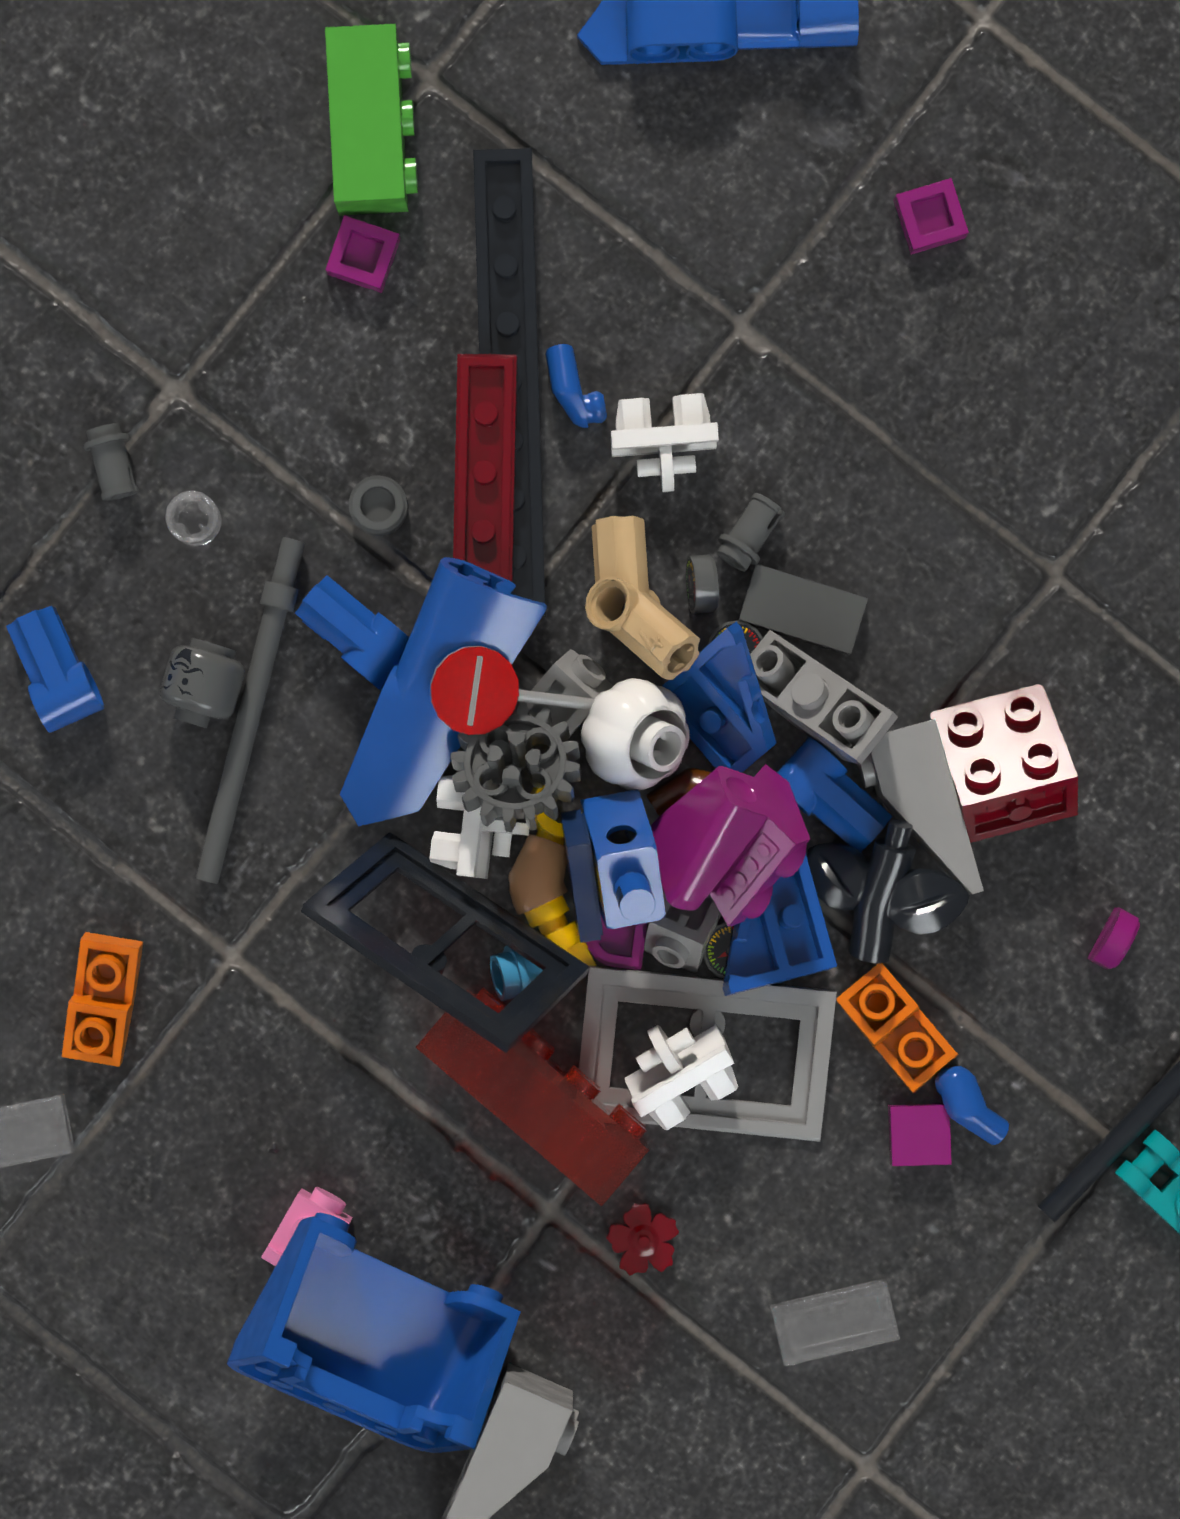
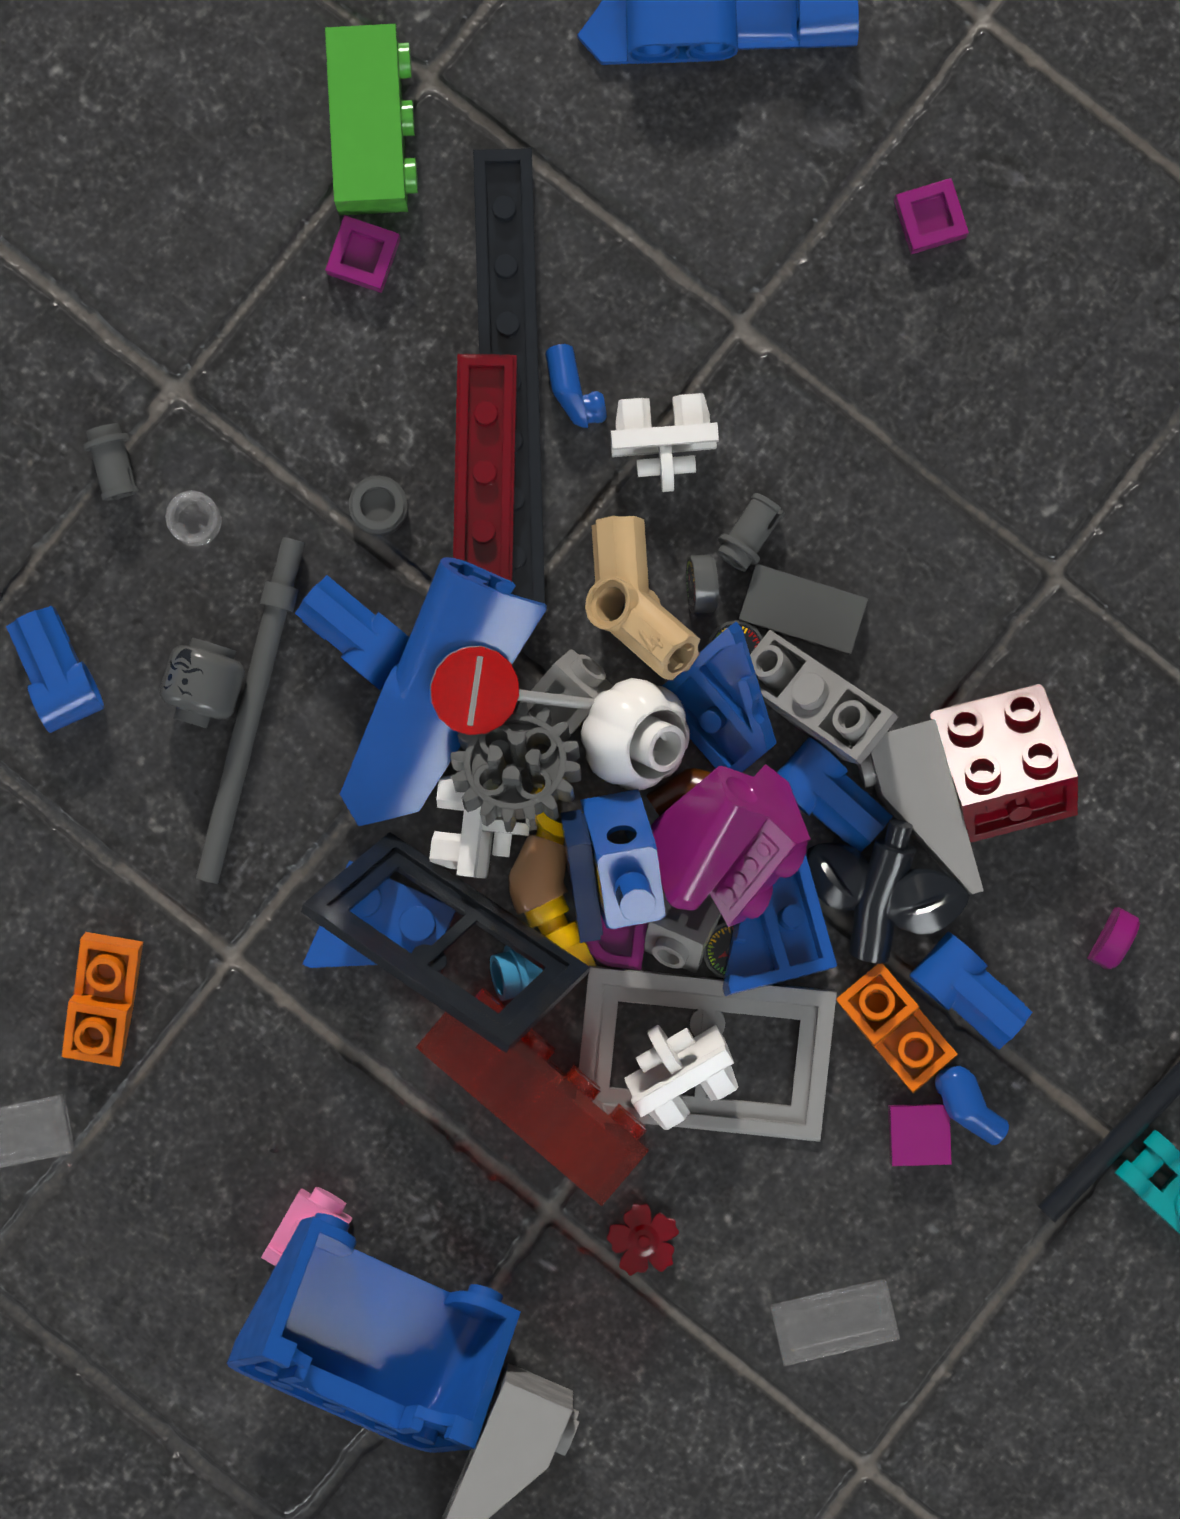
(395, 911): none -> blue wing
(959, 982): none -> blue piece

